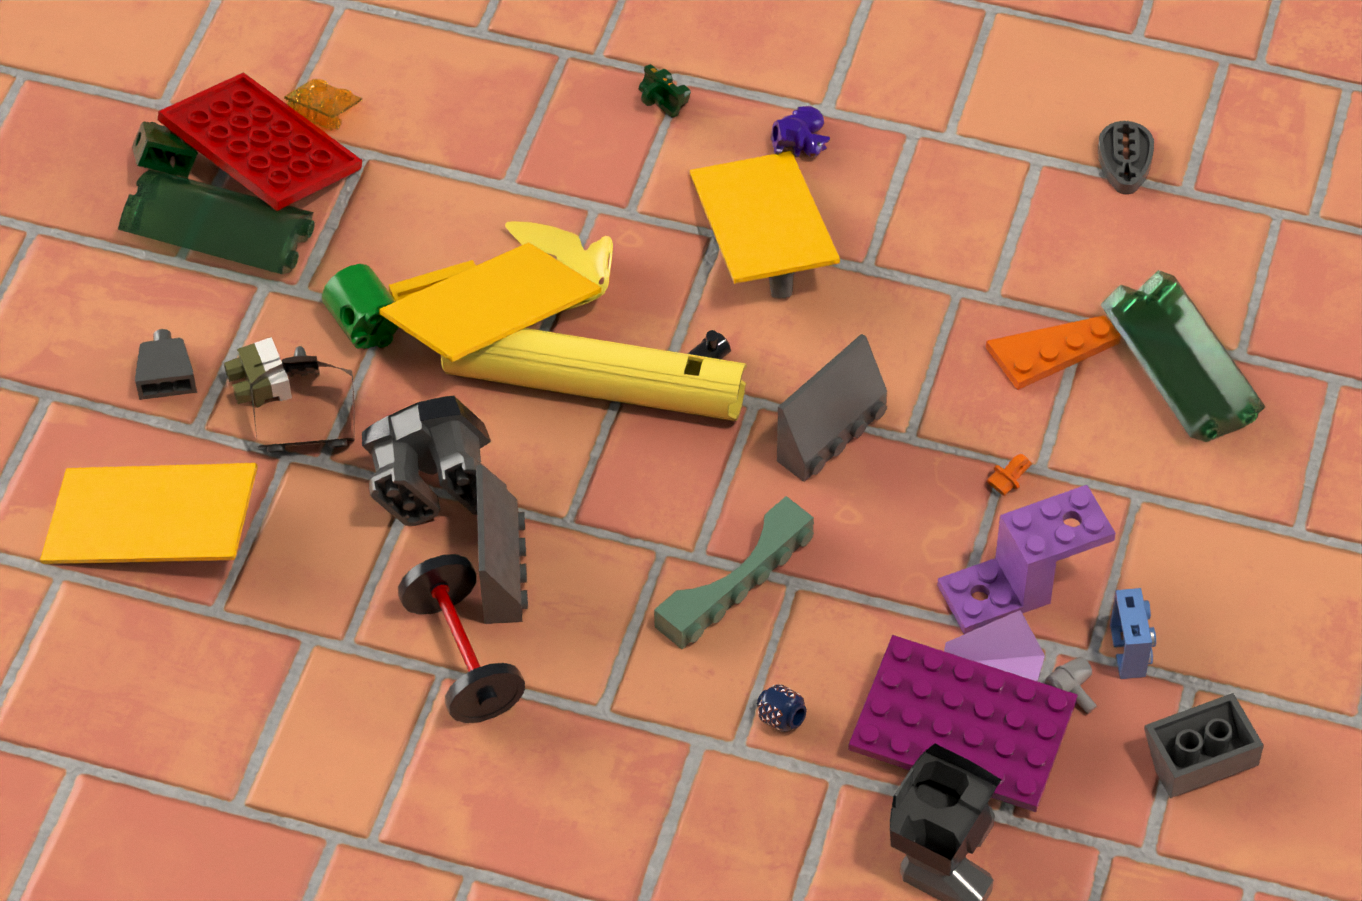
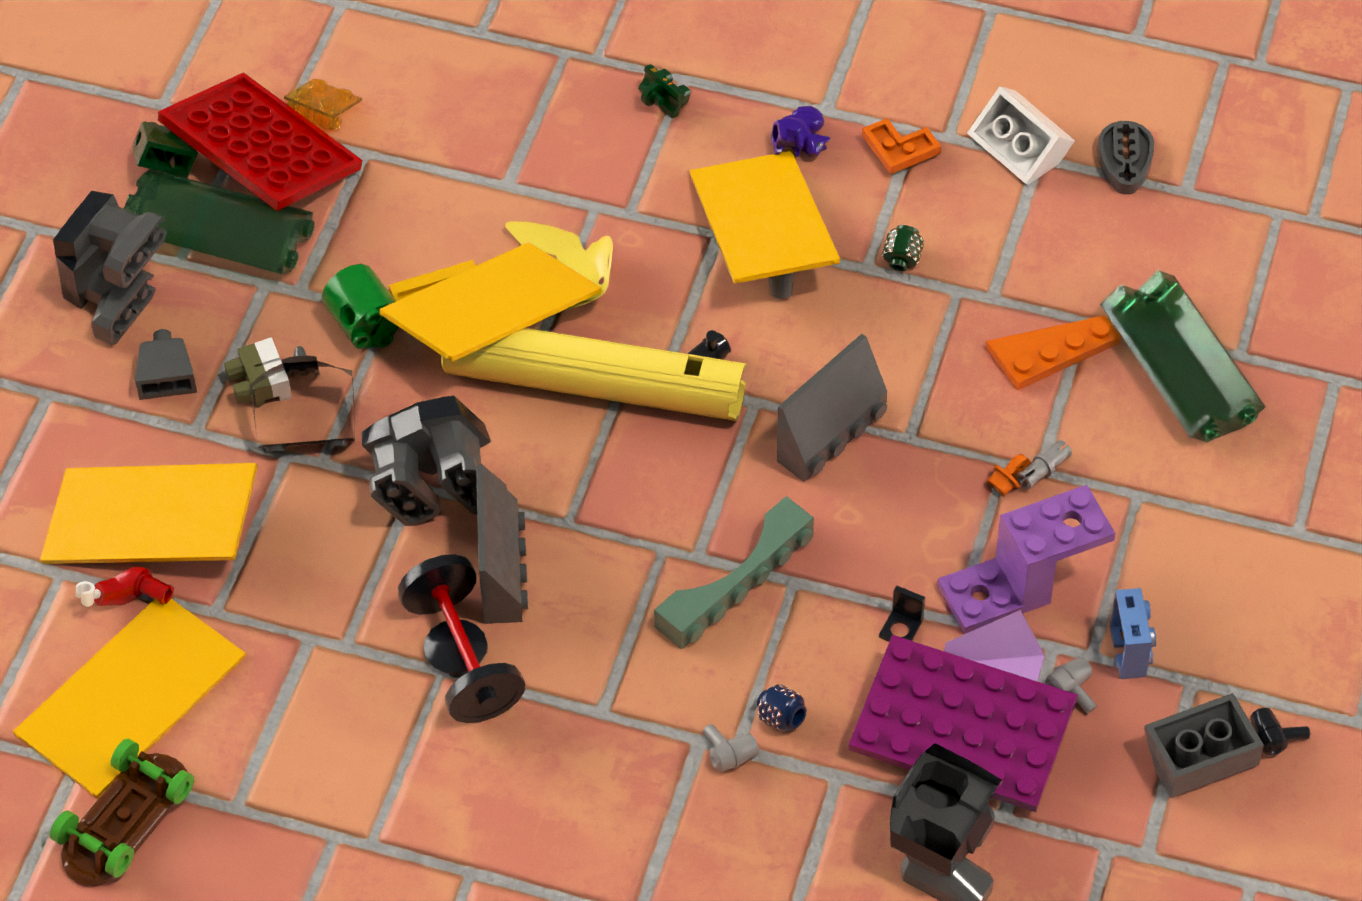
(103, 261): none -> dark grey piece
(123, 815): none -> reddish brown piece
(124, 589): none -> red arm
(131, 691): none -> yellow piece
(443, 651): none -> black dish
(732, 752): none -> light grey piece
(897, 151): none -> orange plate
(903, 247): none -> dark green head
(906, 609): none -> black bracket
(1020, 135): none -> white slope
(1043, 464): none -> light grey pin
(1272, 733): none -> black piece

